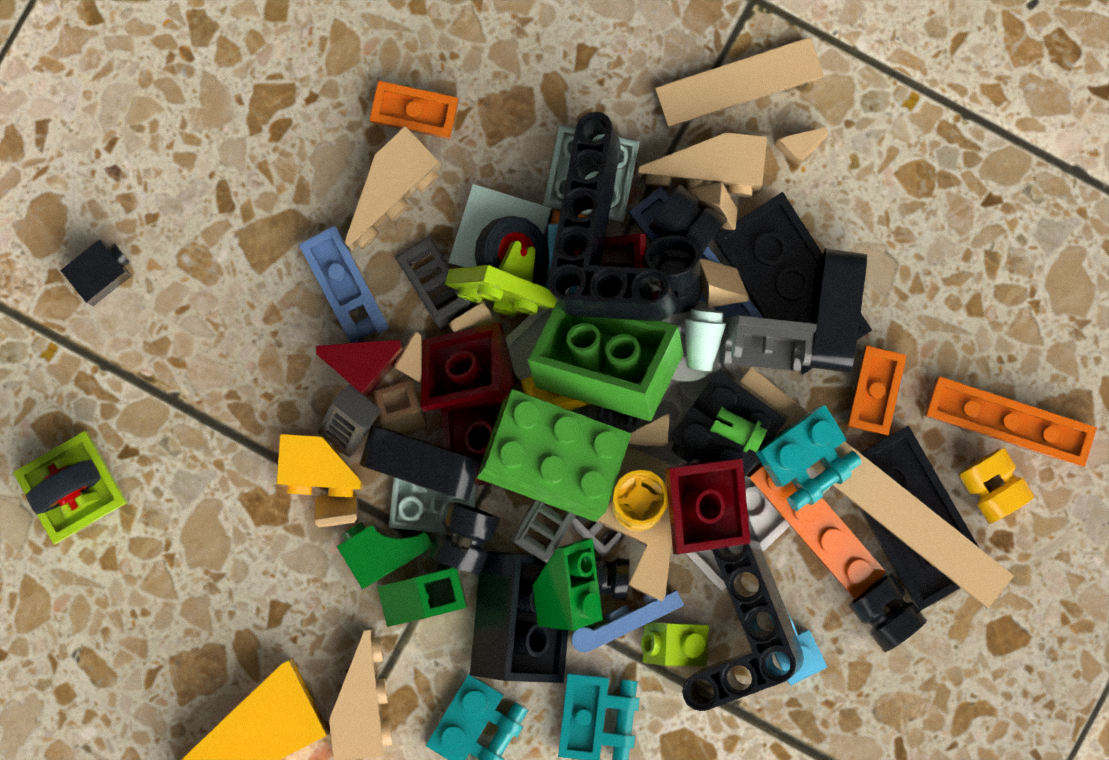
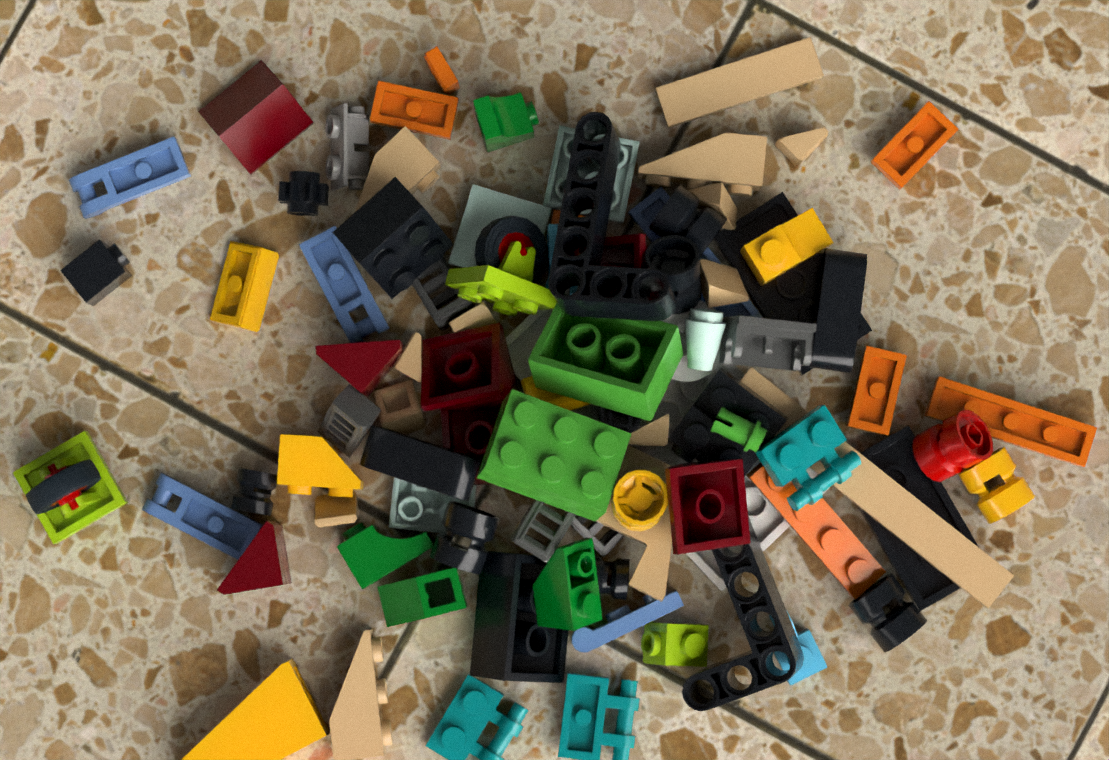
(131, 177): none -> medium blue plate
(202, 517): none -> medium blue plate
(244, 286): none -> yellow slope
(251, 501): none -> black wheel
(256, 117): none -> dark red slope
(261, 564): none -> dark red slope
(303, 193): none -> black gear
(347, 128): none -> light grey hinge
(393, 238): none -> black brick
(441, 71): none -> orange tile
(505, 120): none -> green arch
(786, 246): none -> yellow arch
(914, 145): none -> orange plate
(952, 446): none -> red wheel

